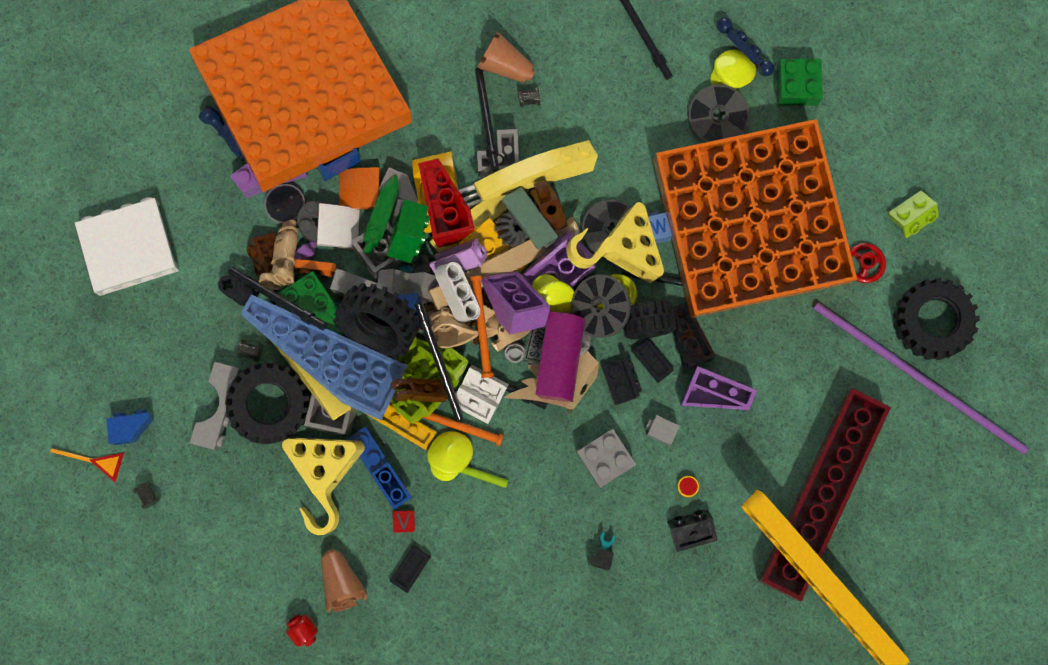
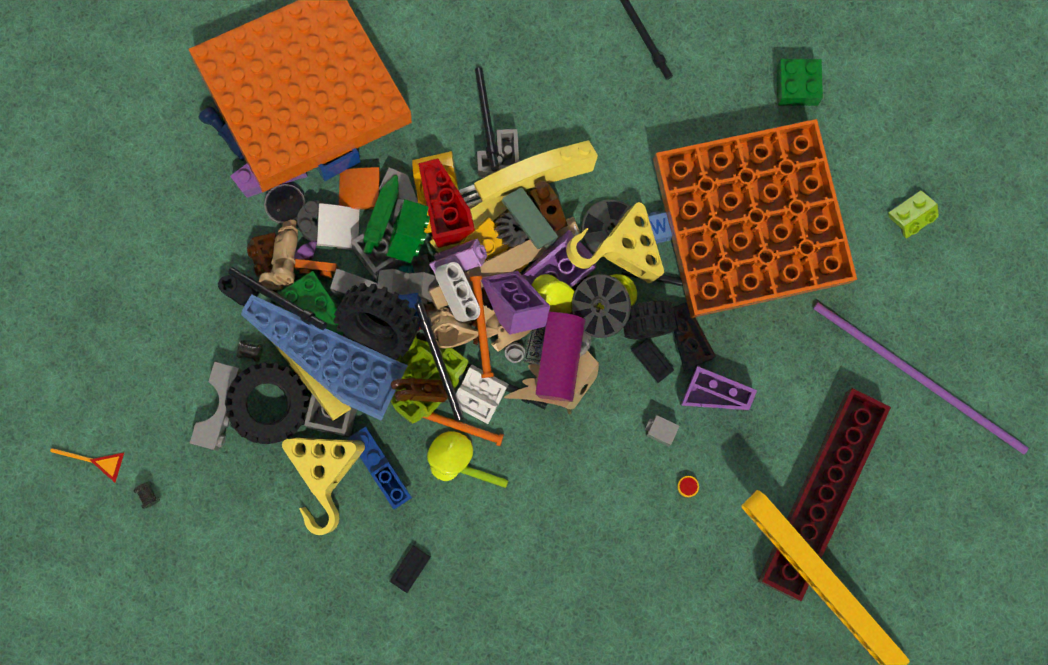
(125, 246): white panel -> none
(127, 428): blue slope -> none
(301, 630): red head -> none
(340, 582): nougat cone -> none
(403, 521): red tile -> none
(416, 432): yellow tile -> none
(506, 60): nougat cone -> none
(529, 97): clear smoke bush -> none
(603, 557): pearl dark grey piece -> none
(605, 458): light grey brick -> none
(621, 381): black bracket -> none
(692, 530): black bracket -> none
(725, 100): dark grey piece -> none
(733, 69): neon yellow piece -> none
(753, 52): dark blue plate -> none
(873, 260): red piece -> none
(919, 341): black tyre -> none

